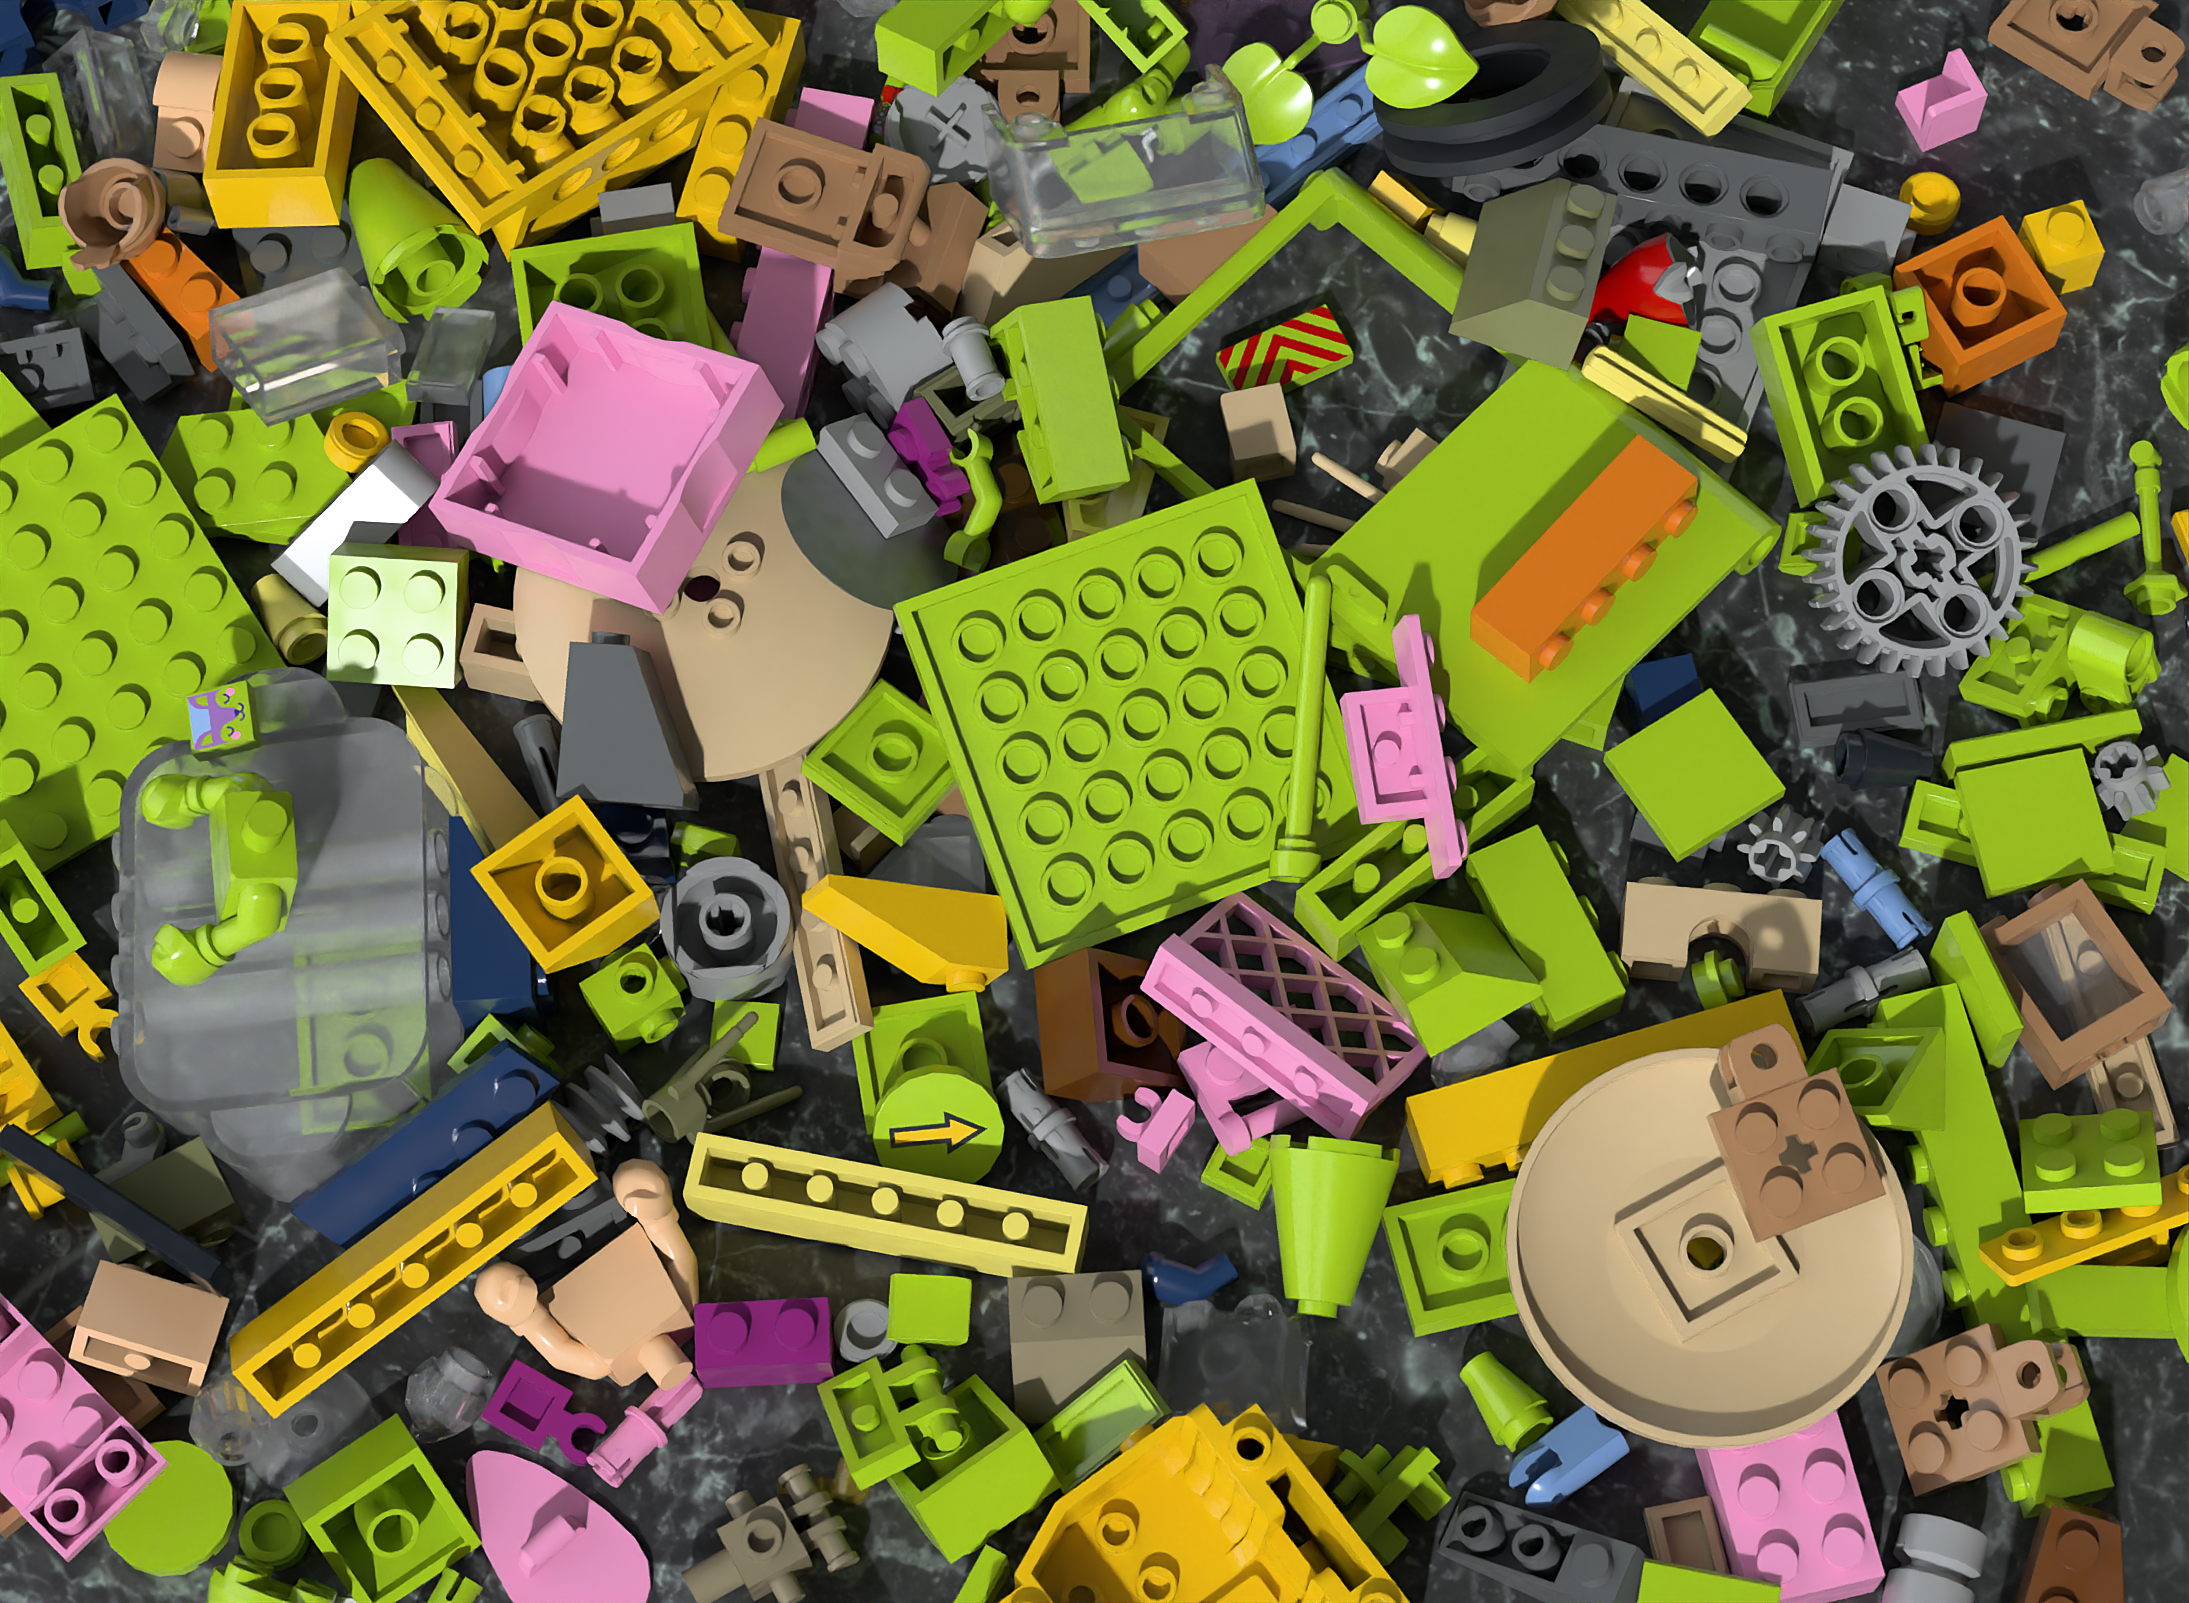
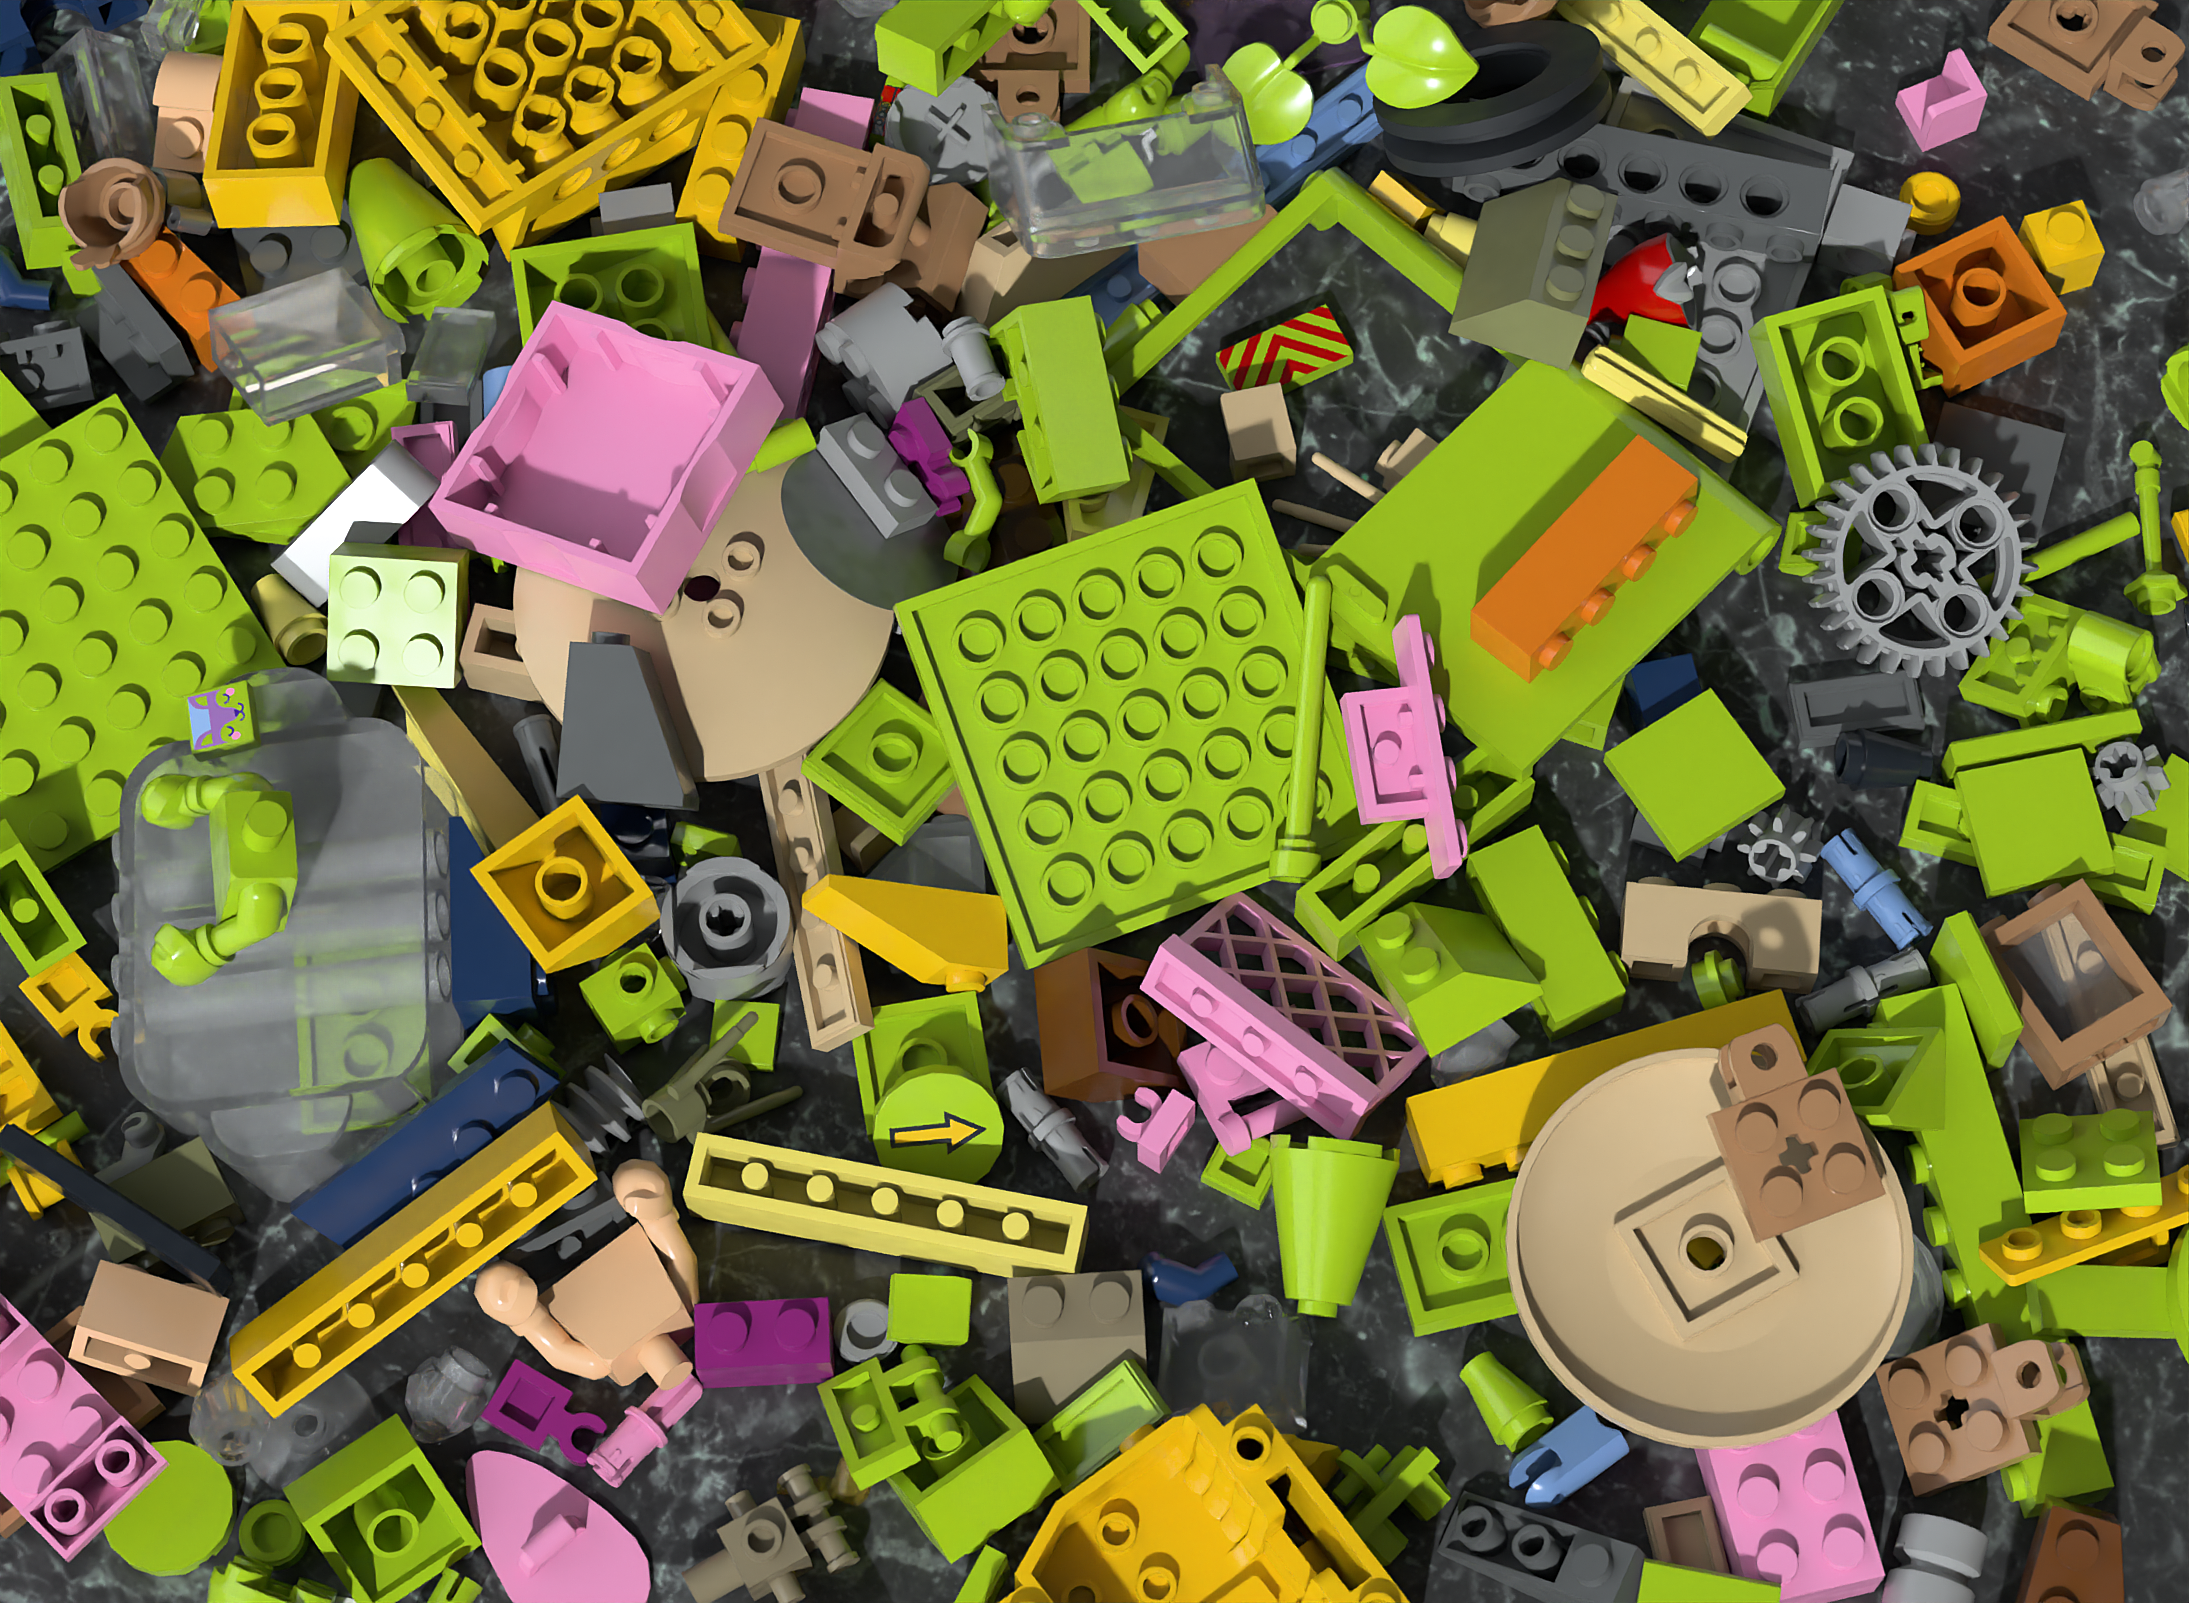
(354, 440): yellow tile -> none

